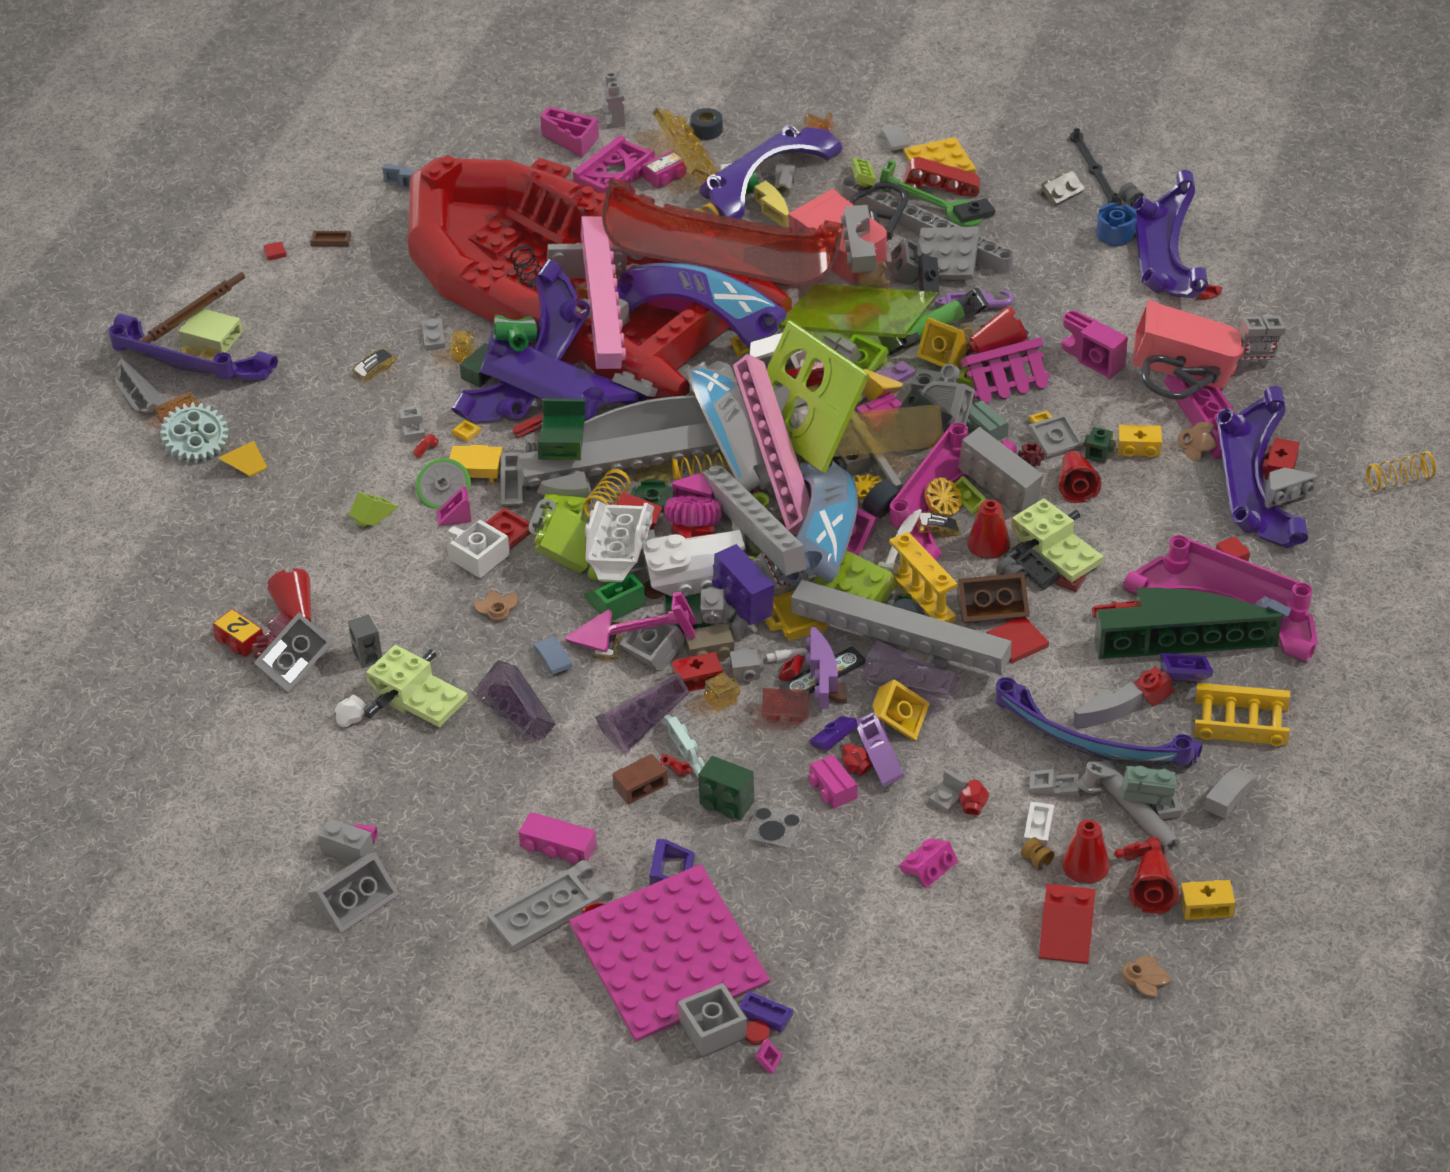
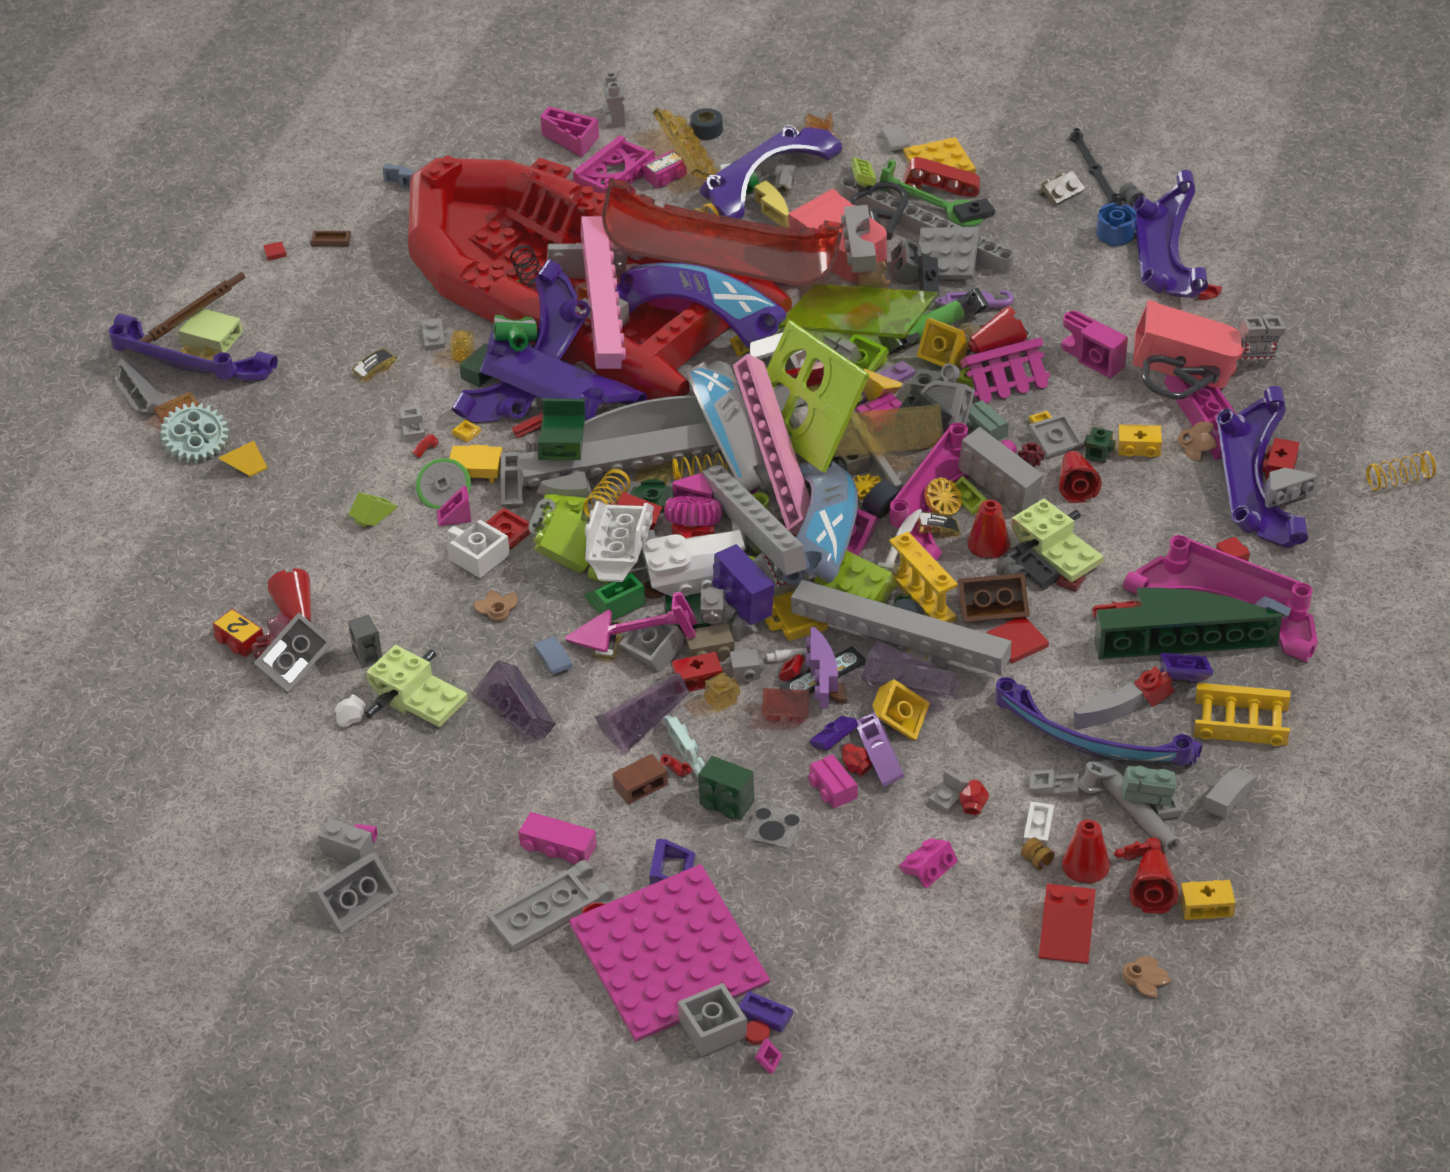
(643, 386): light grey plate -> none

